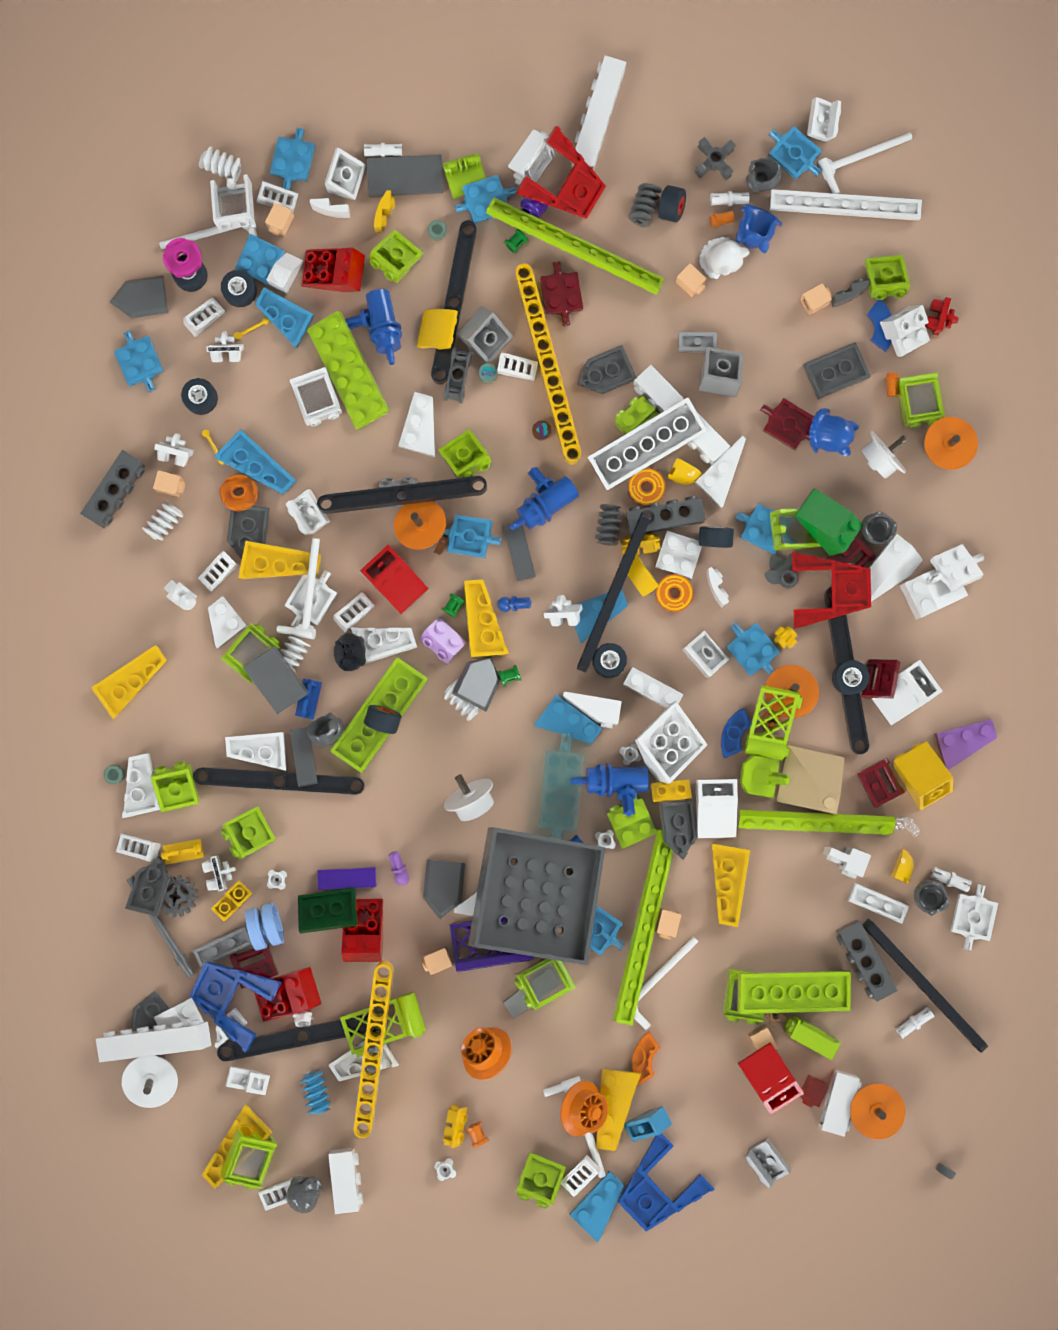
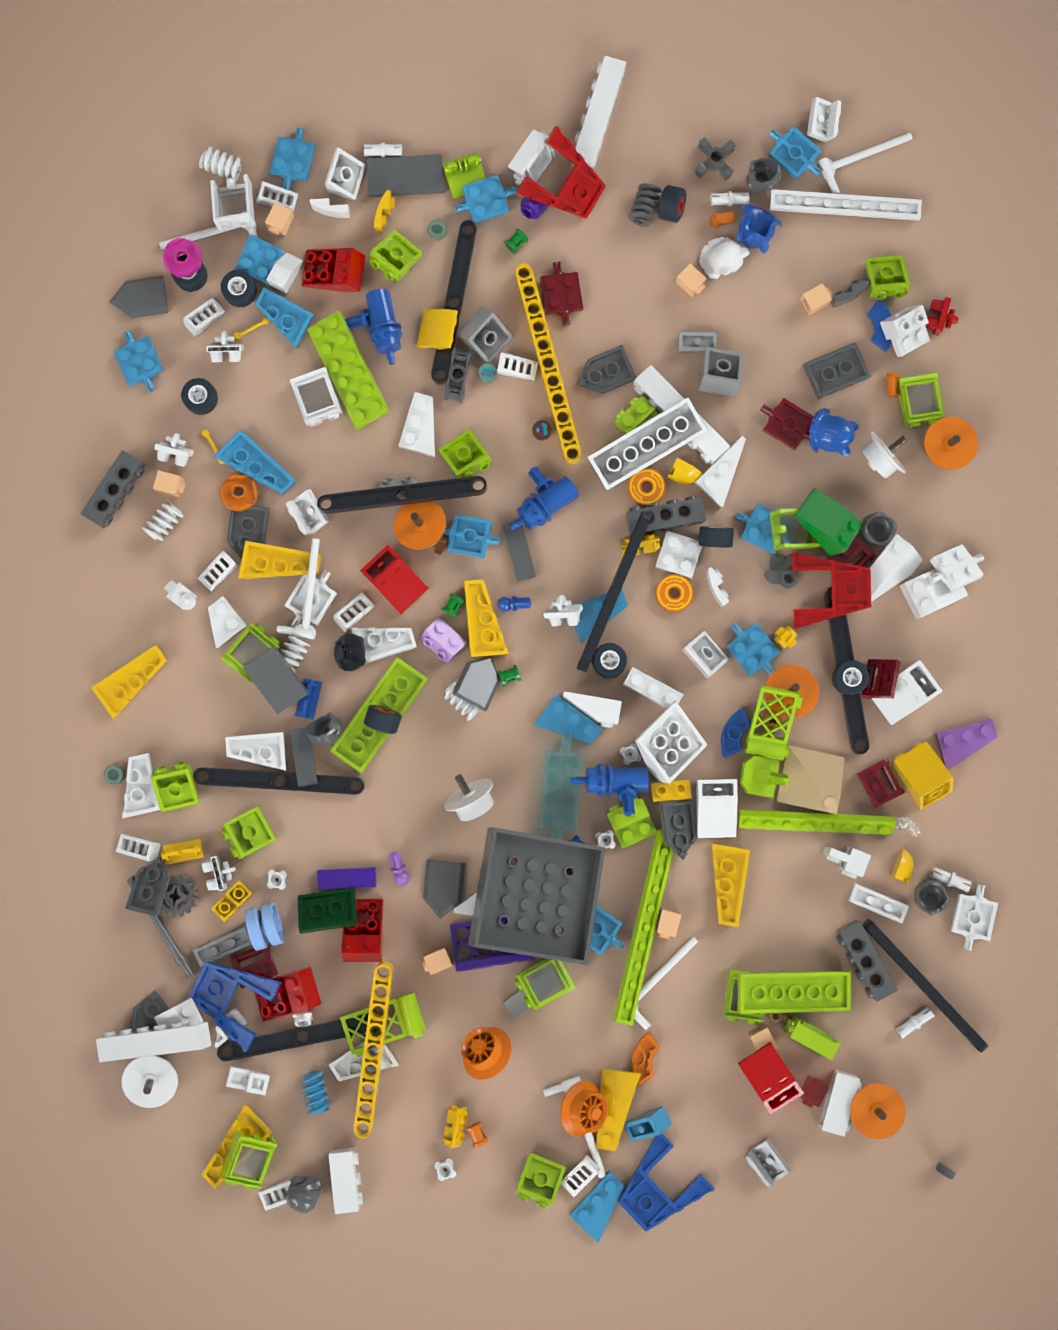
(574, 245): lime plate -> none
(608, 524): dark grey piece -> none
(642, 577): yellow slope -> none

